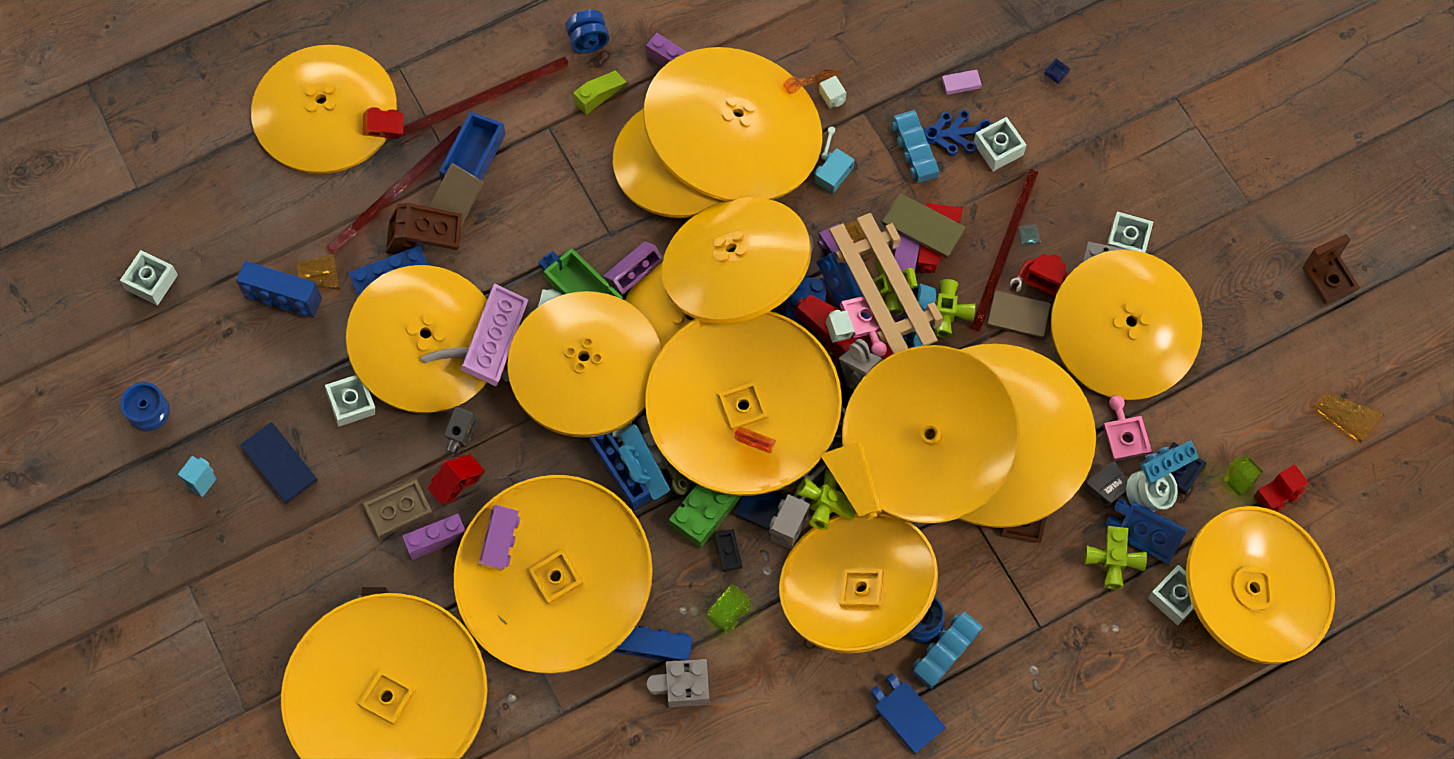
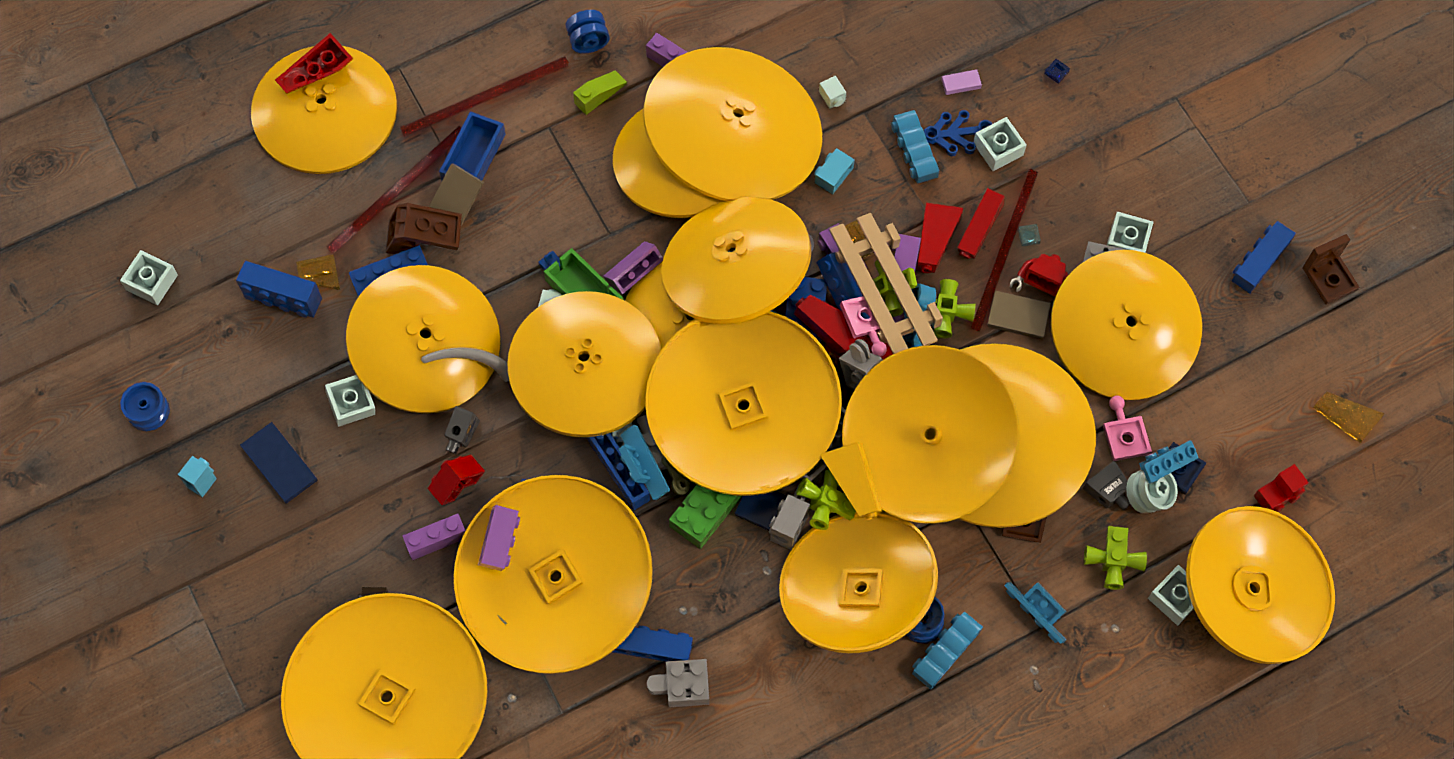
(319, 62): none -> red wedge
(383, 123): red brick -> none
(397, 508): dark tan tile -> none
(494, 334): lavender plate -> none
(728, 550): black plate -> none
(729, 609): clear neon green brick -> none
(754, 439): clear red slope -> none
(794, 84): clear orange piece -> none
(831, 130): light aqua hinge -> none
(839, 325): light aqua brick -> none
(907, 714): blue tile -> none
(924, 225): olive tile -> none
(981, 224): none -> red slope
(1041, 606): none -> dark azure bracket
(1148, 530): blue tile -> none
(1242, 474): clear neon green brick -> none
(1263, 257): none -> blue brick

